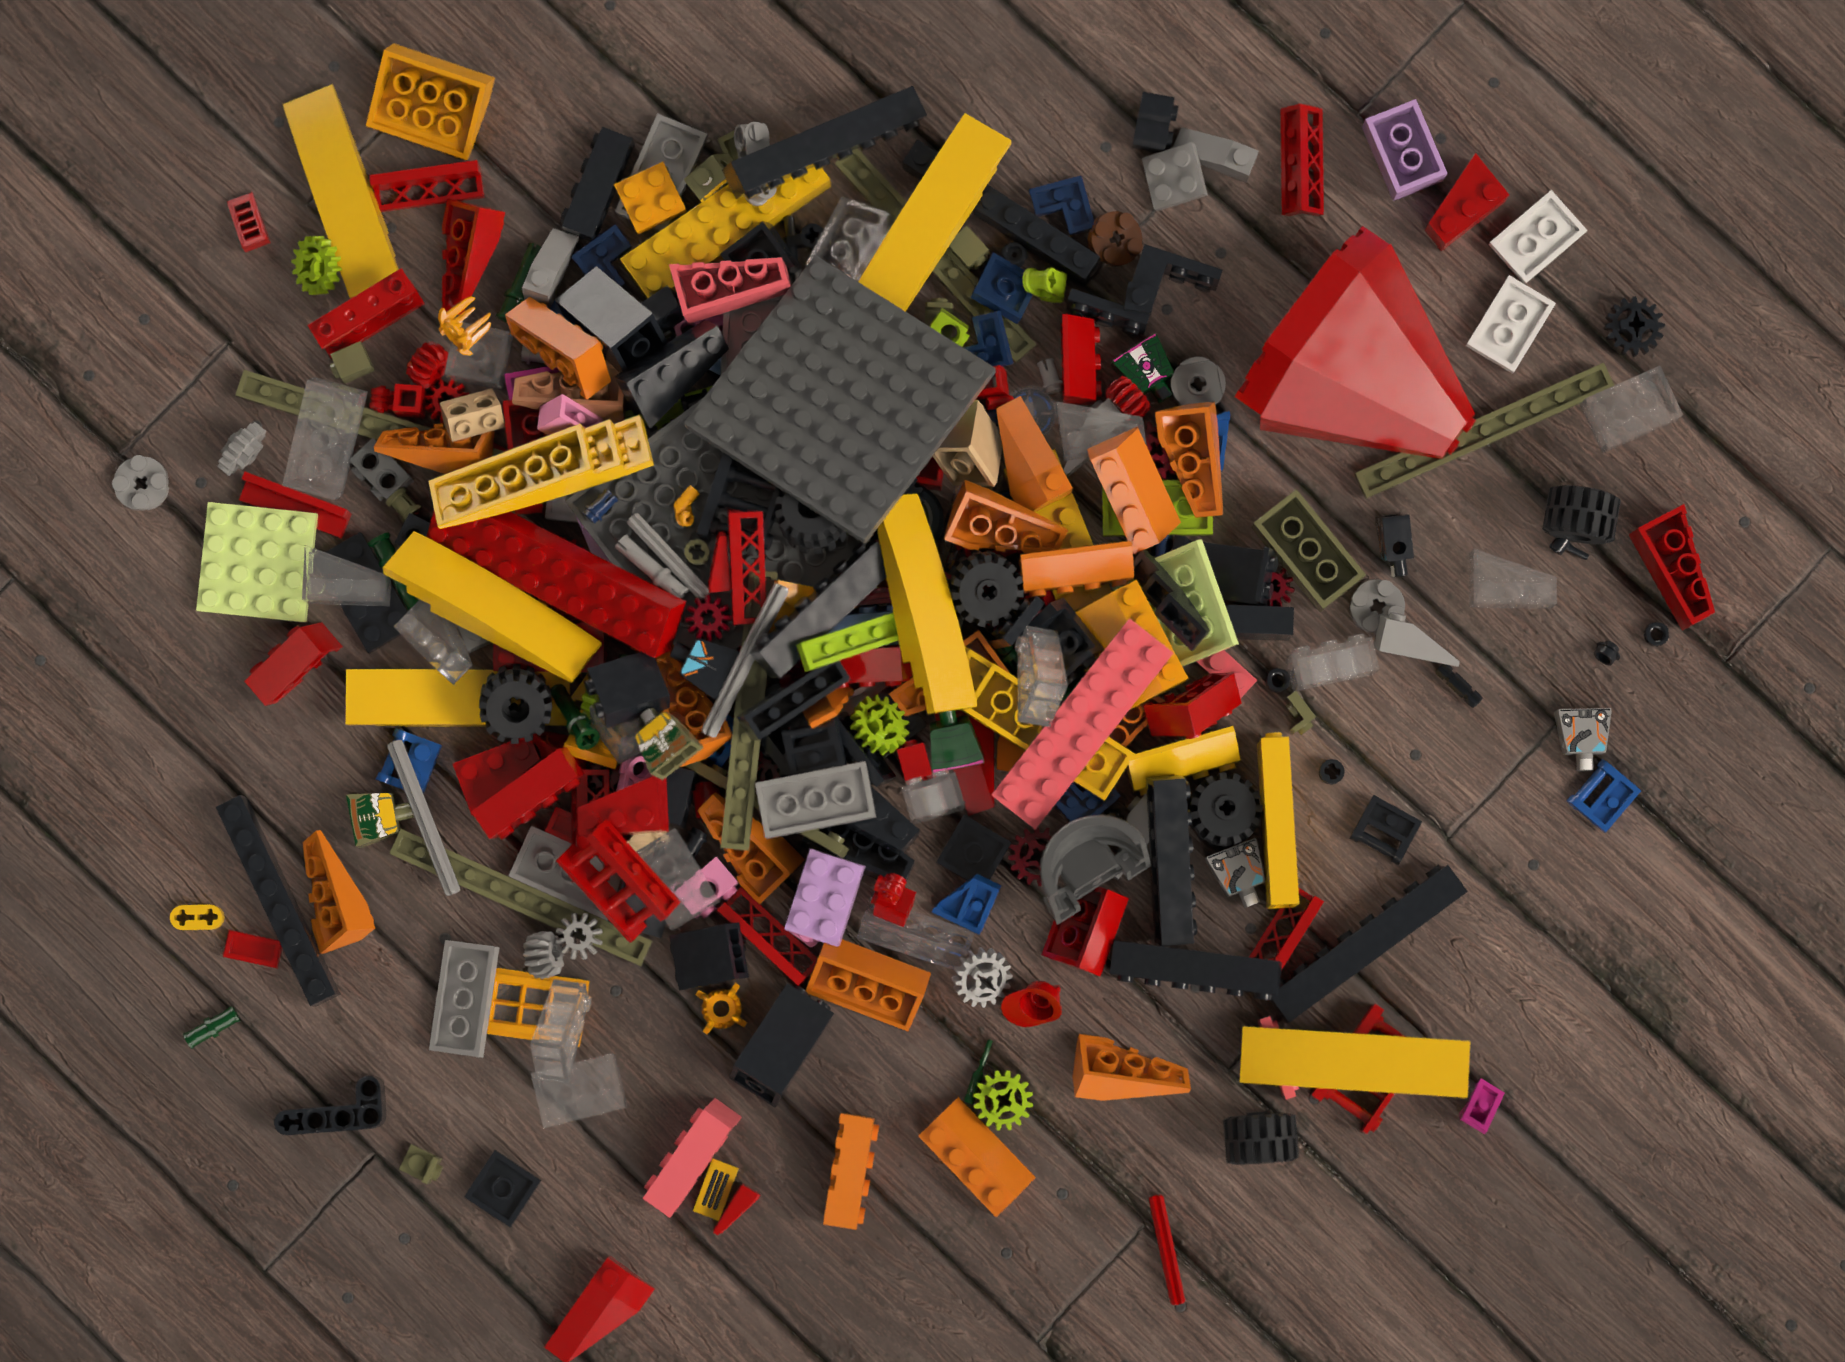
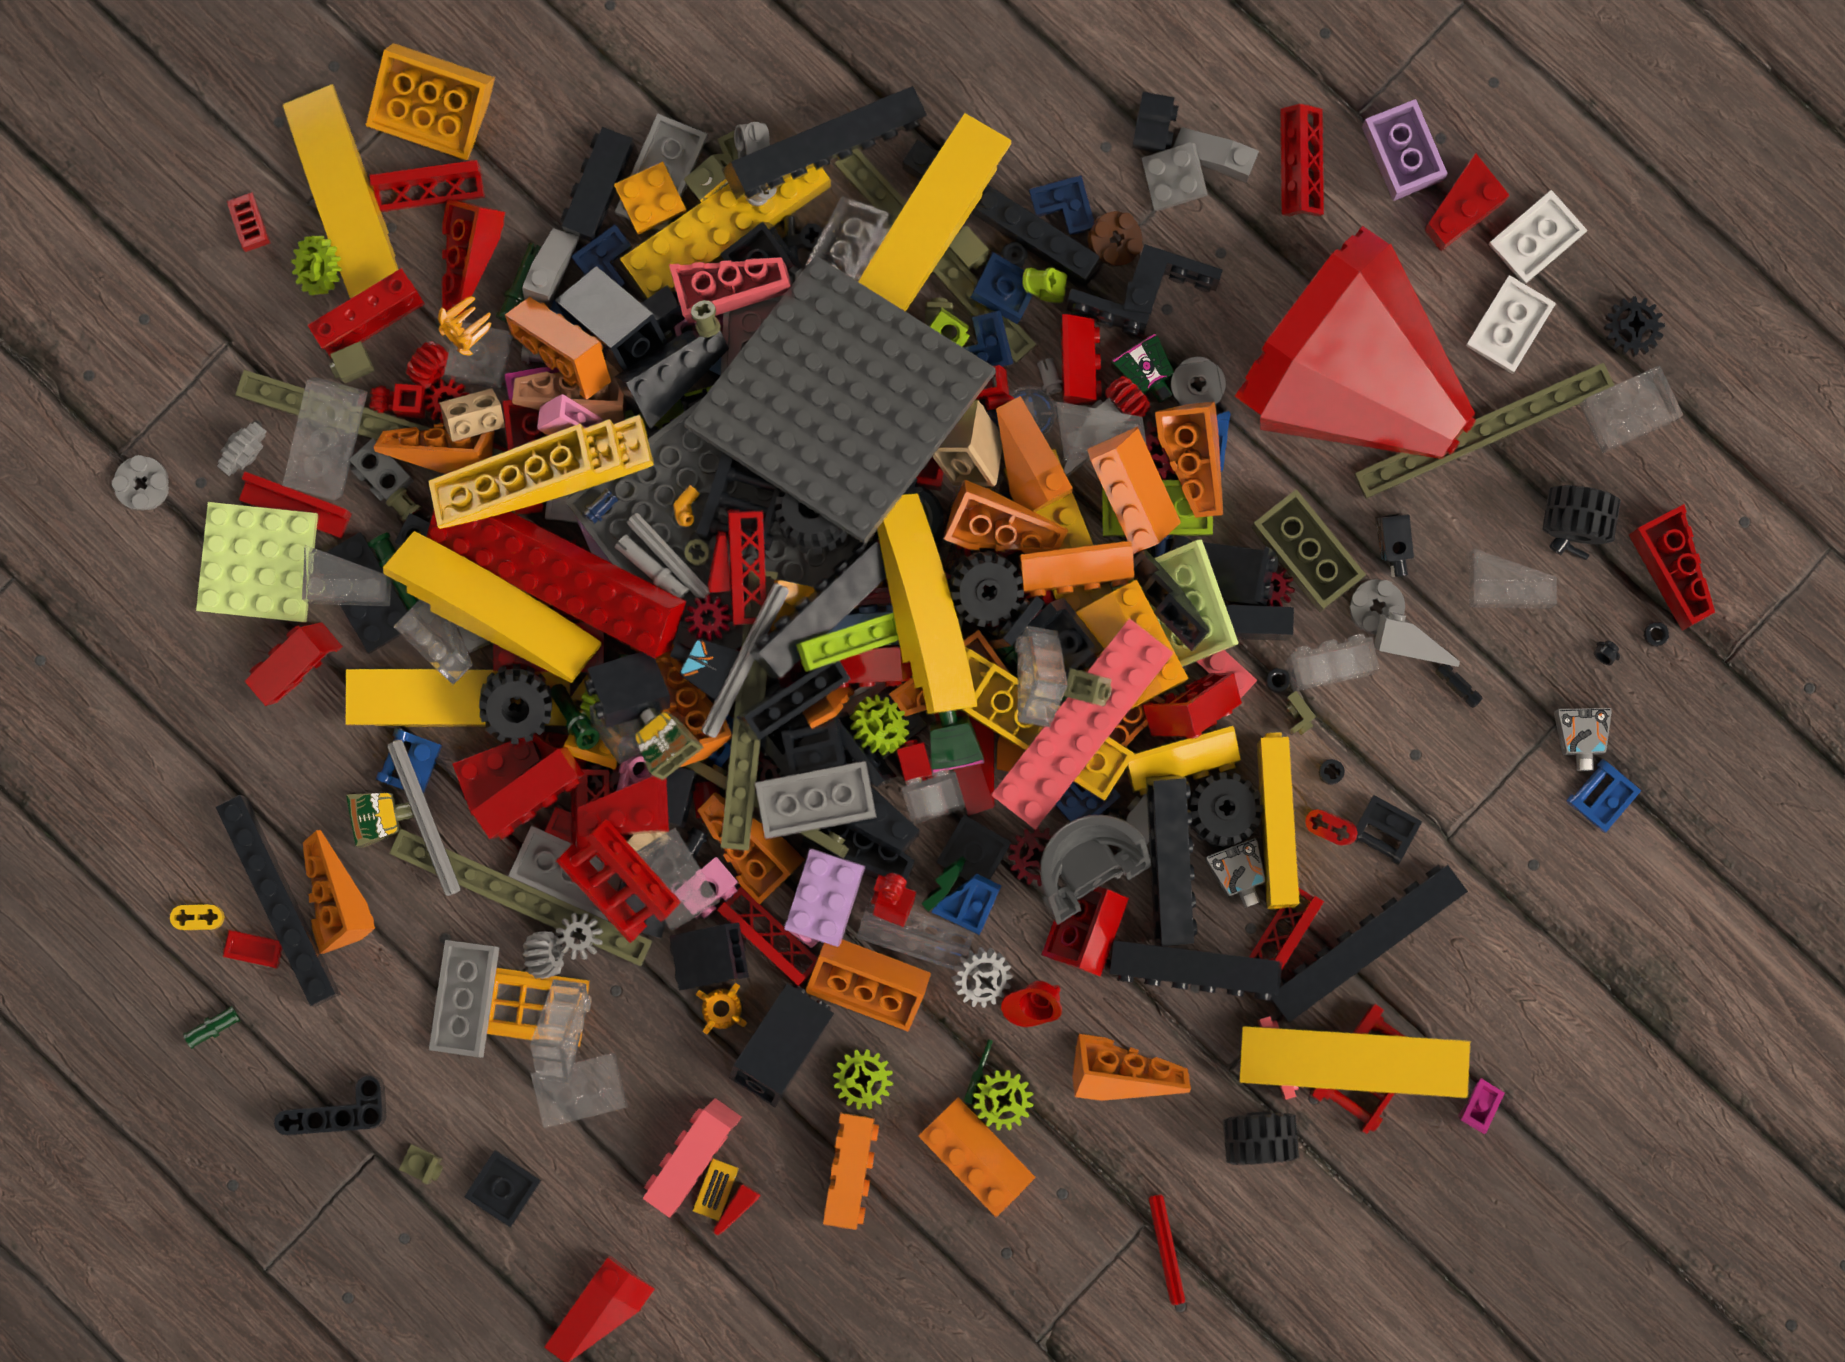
(705, 317): none -> olive bush
(879, 1075): none -> lime gear
(946, 880): none -> dark green slope
(1088, 687): none -> olive bracket
(1333, 821): none -> red beam

